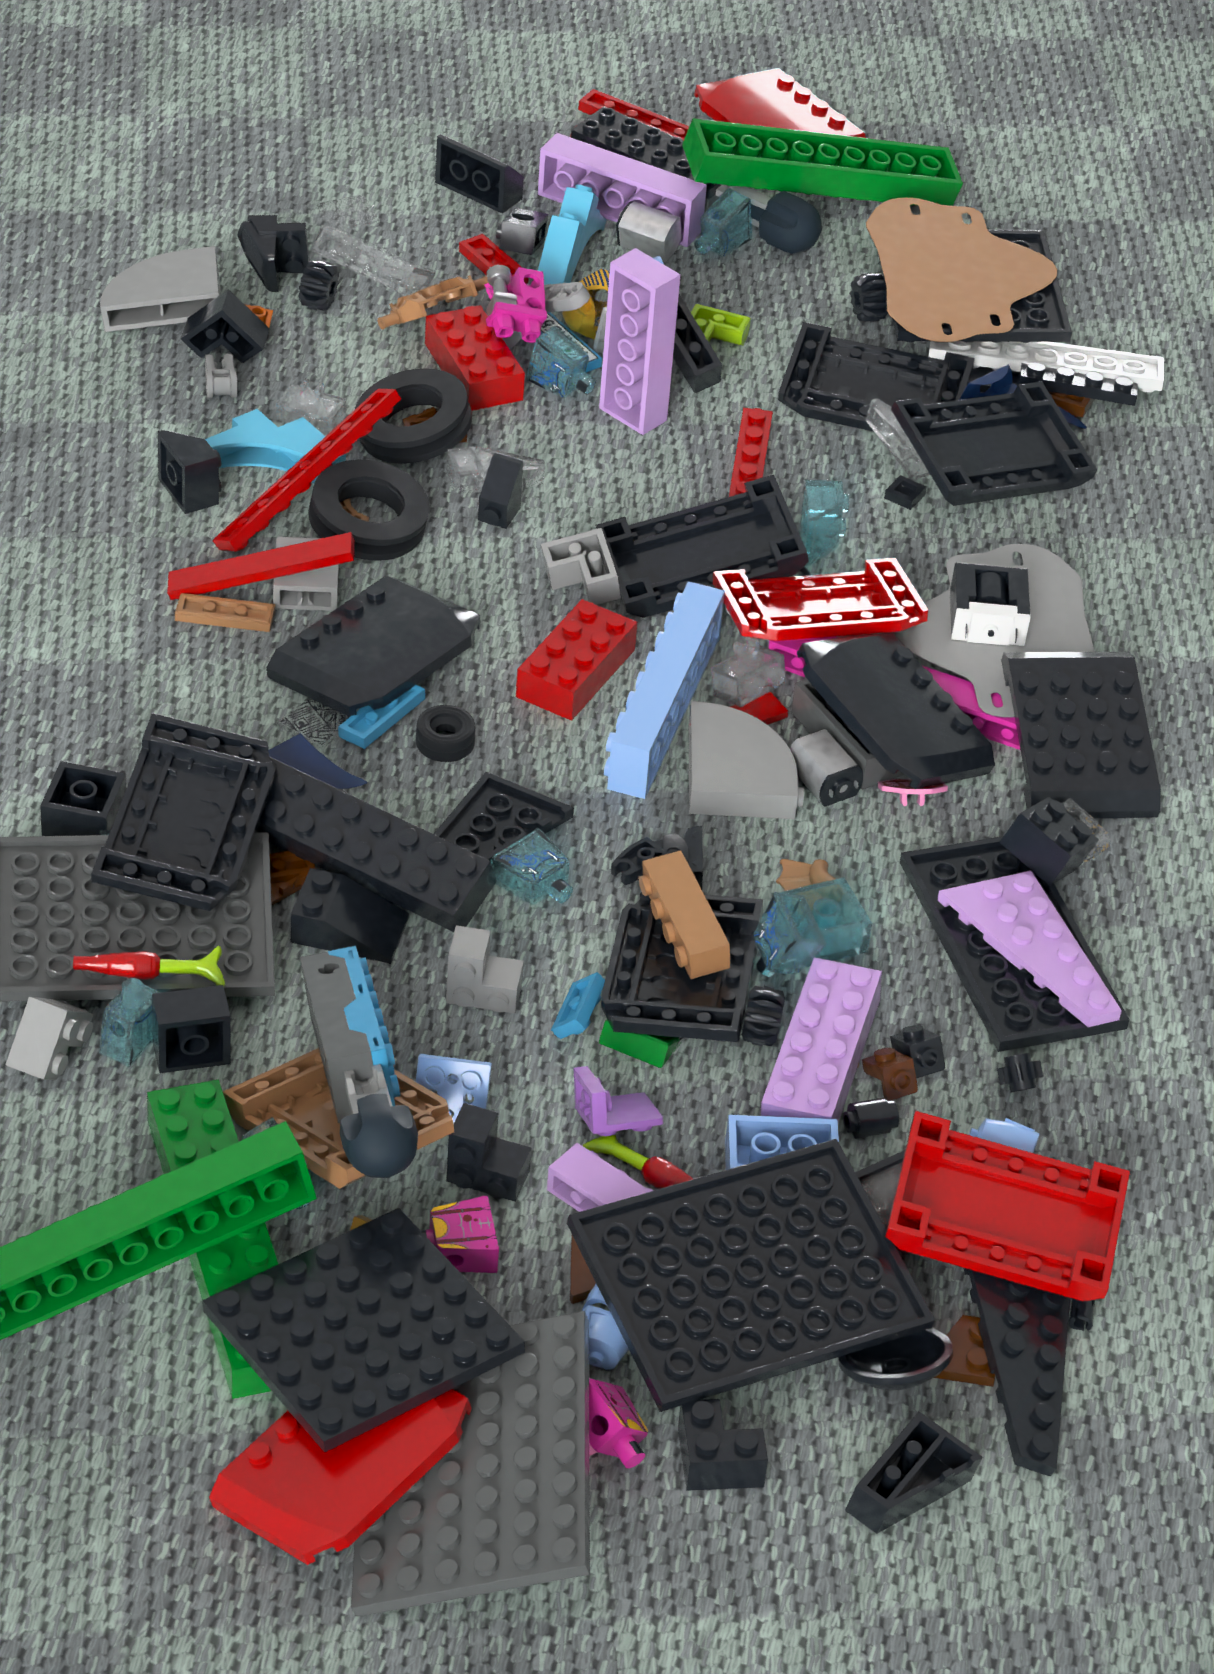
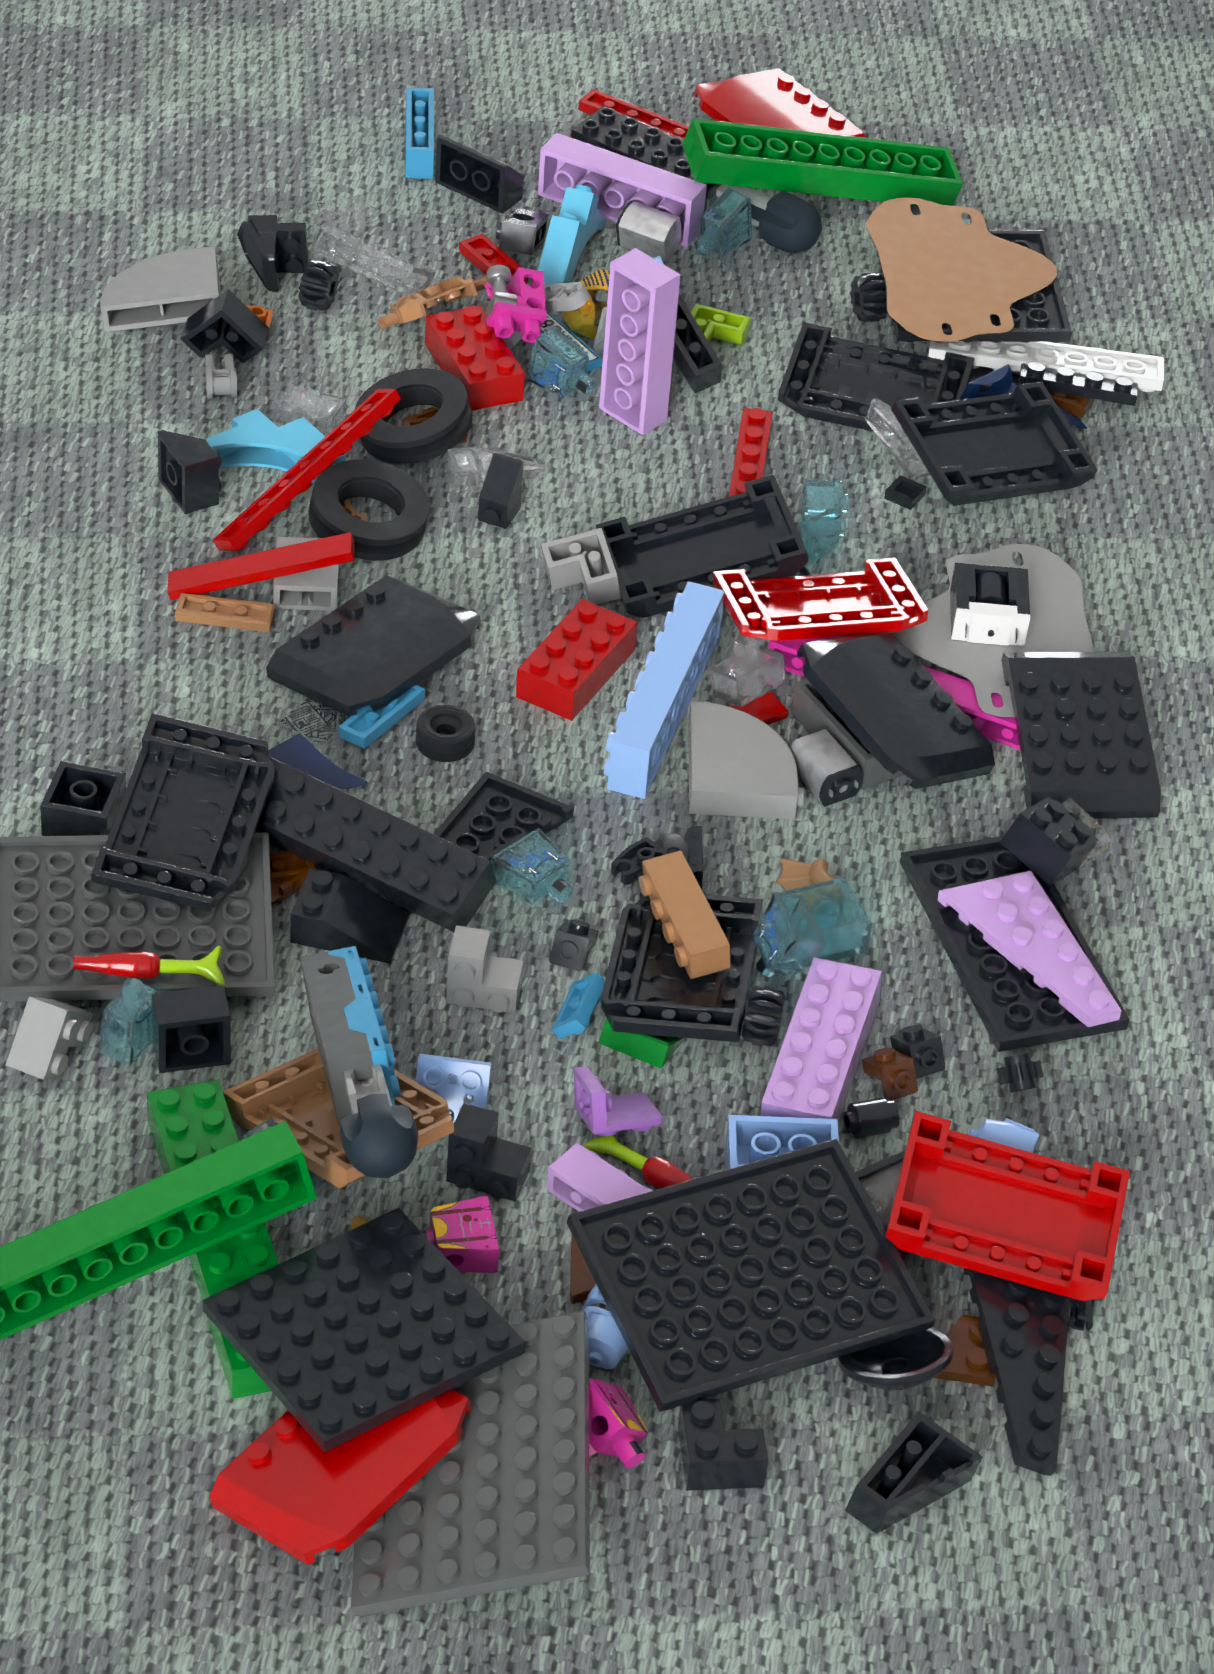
(419, 133): none -> dark azure brick
(572, 944): none -> black bracket
(903, 787): bright pink piece -> none

